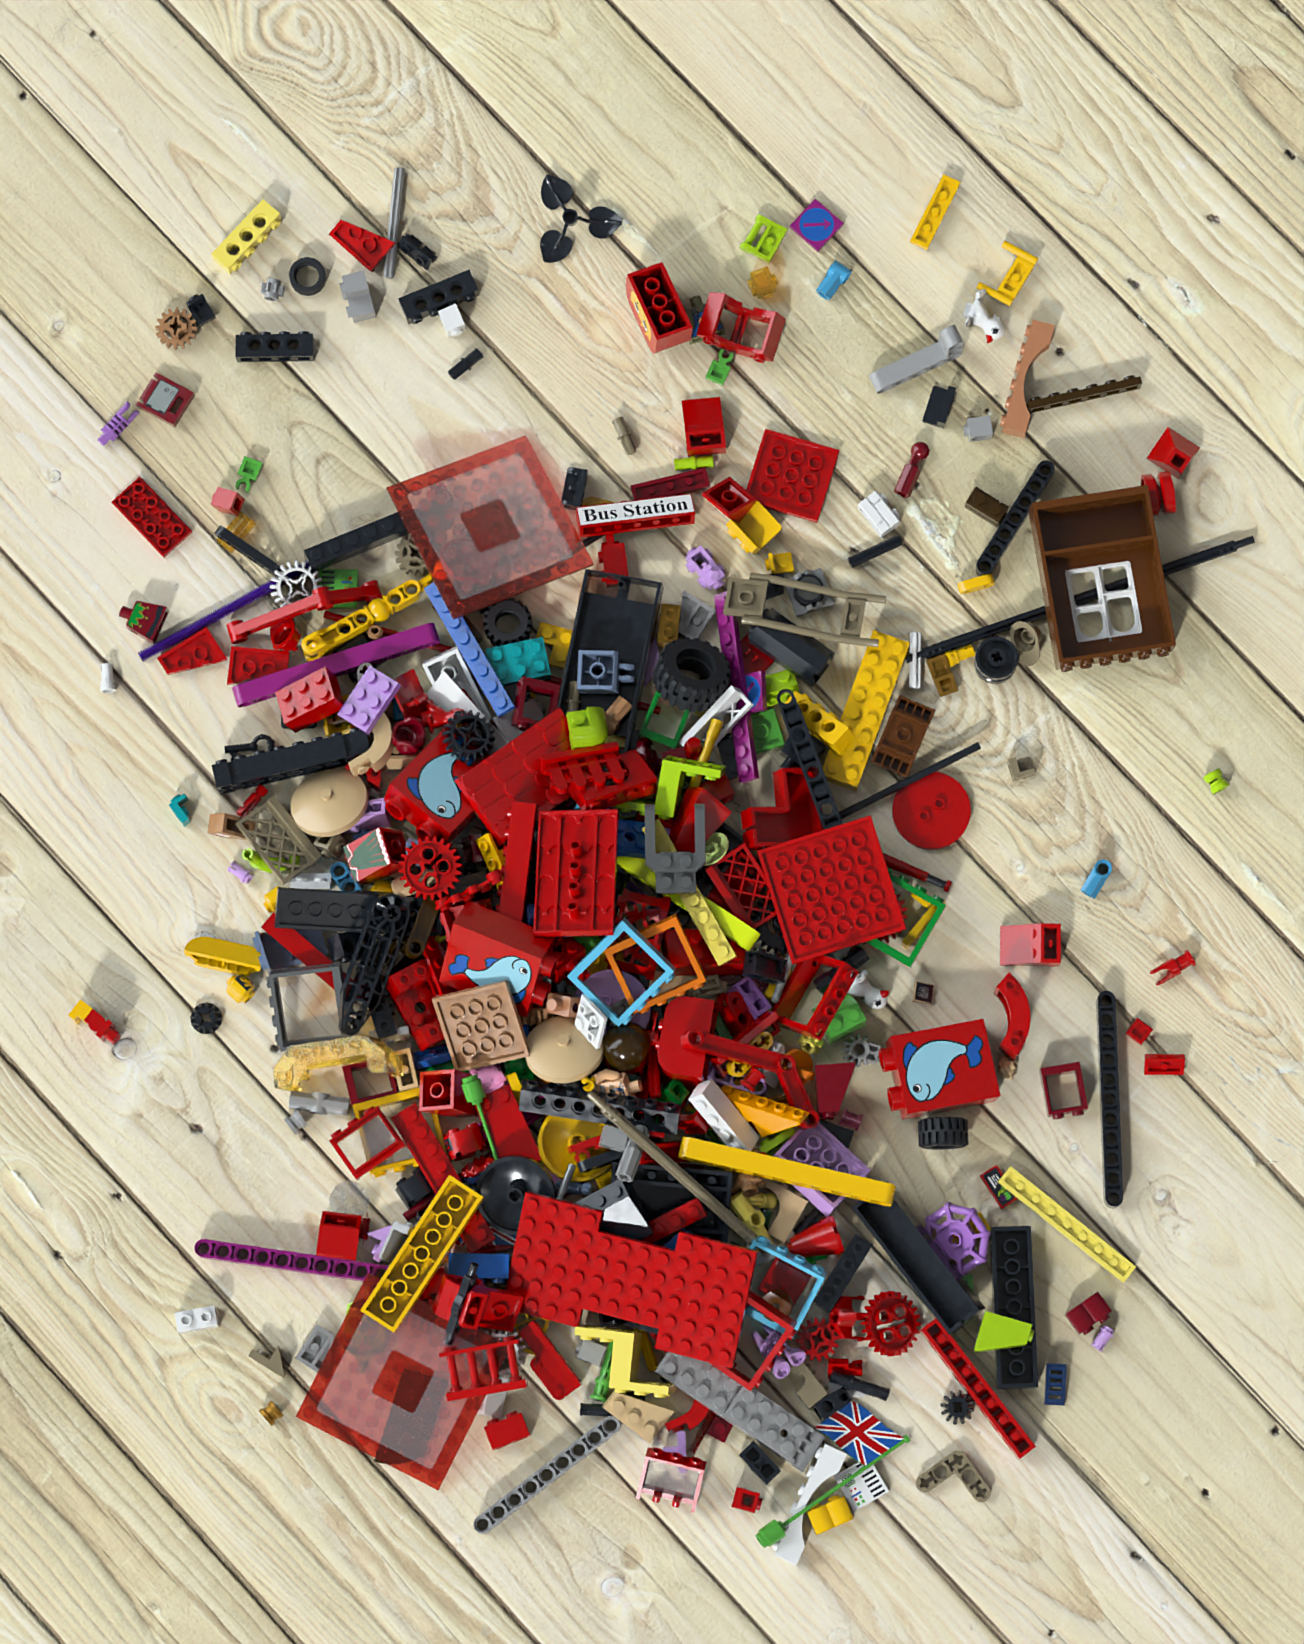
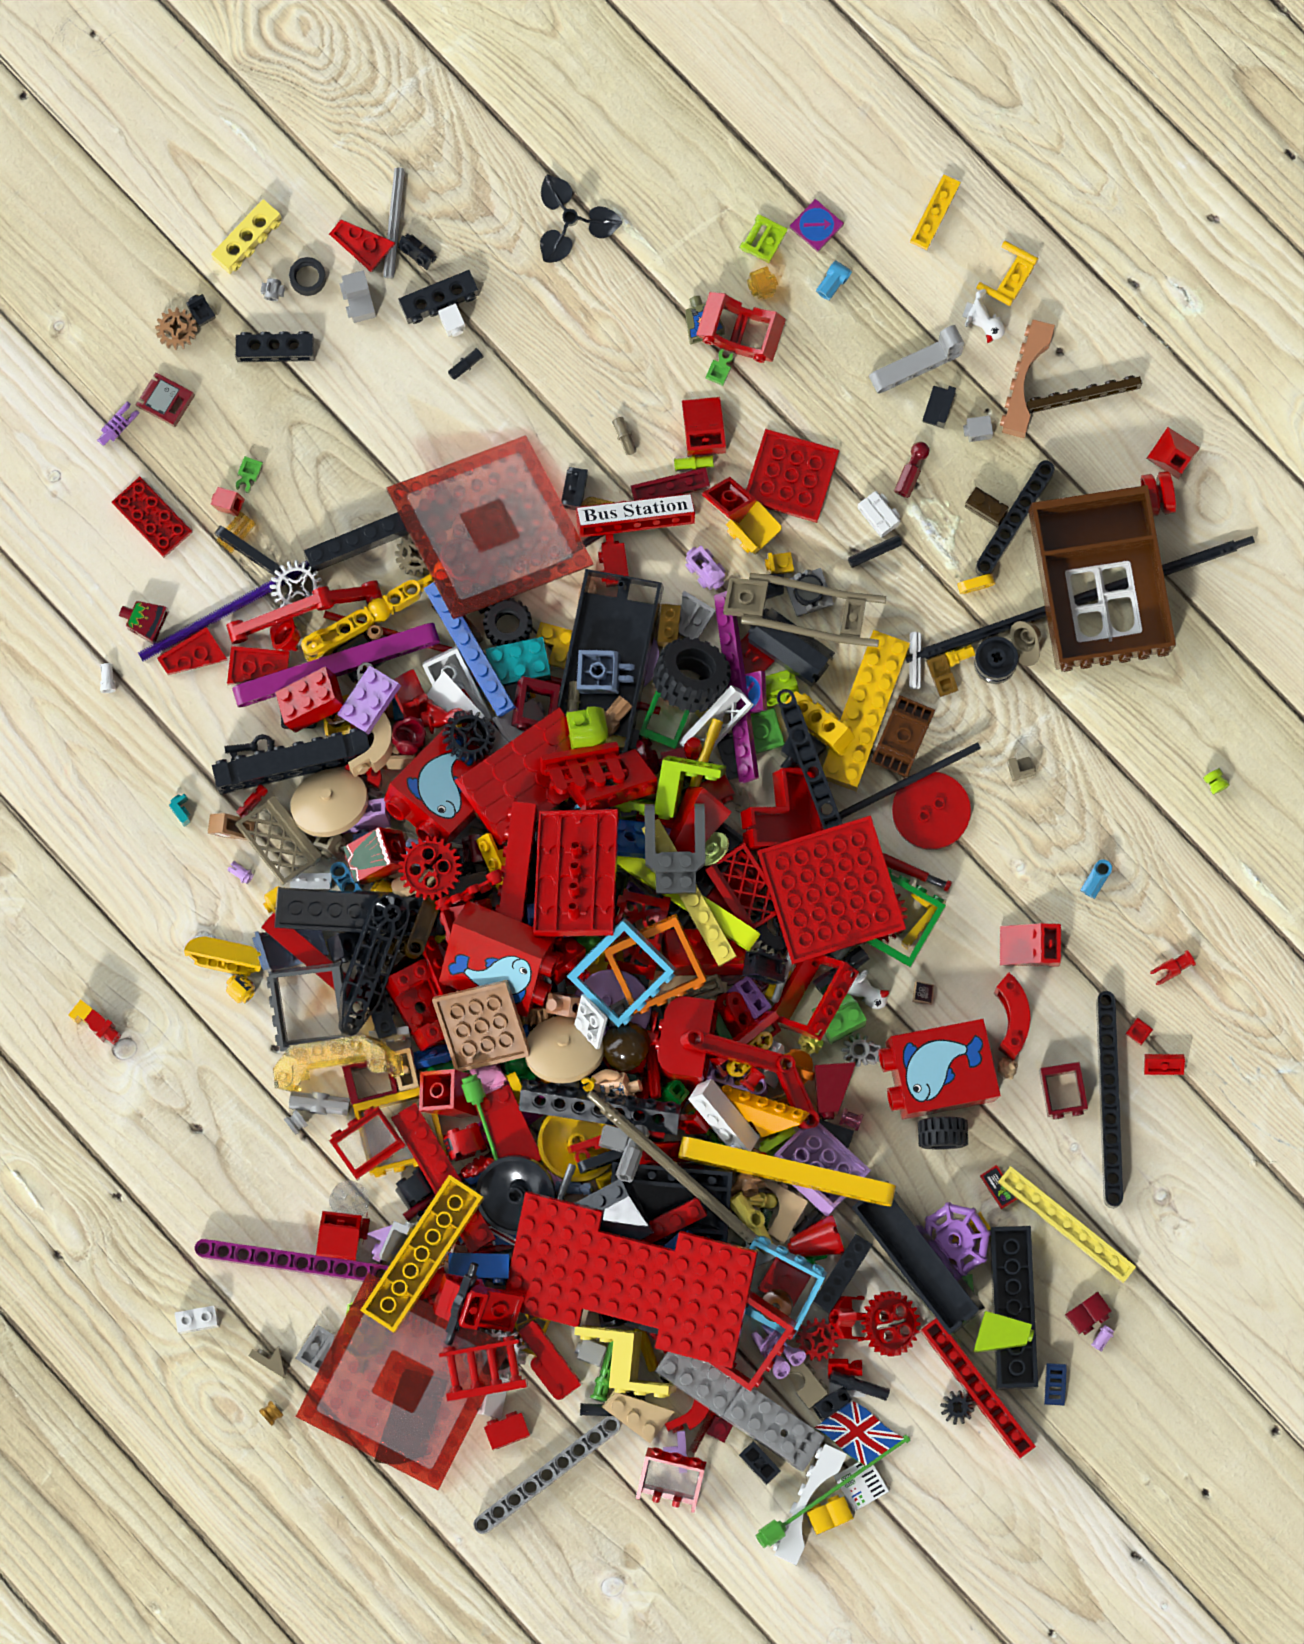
(207, 1027): black gear -> none
(258, 863): lime arm -> none
(340, 579): bright green tile -> none
(657, 308): red brick -> none
(741, 1494): red brick -> none
(959, 1470): dark tan beam -> none

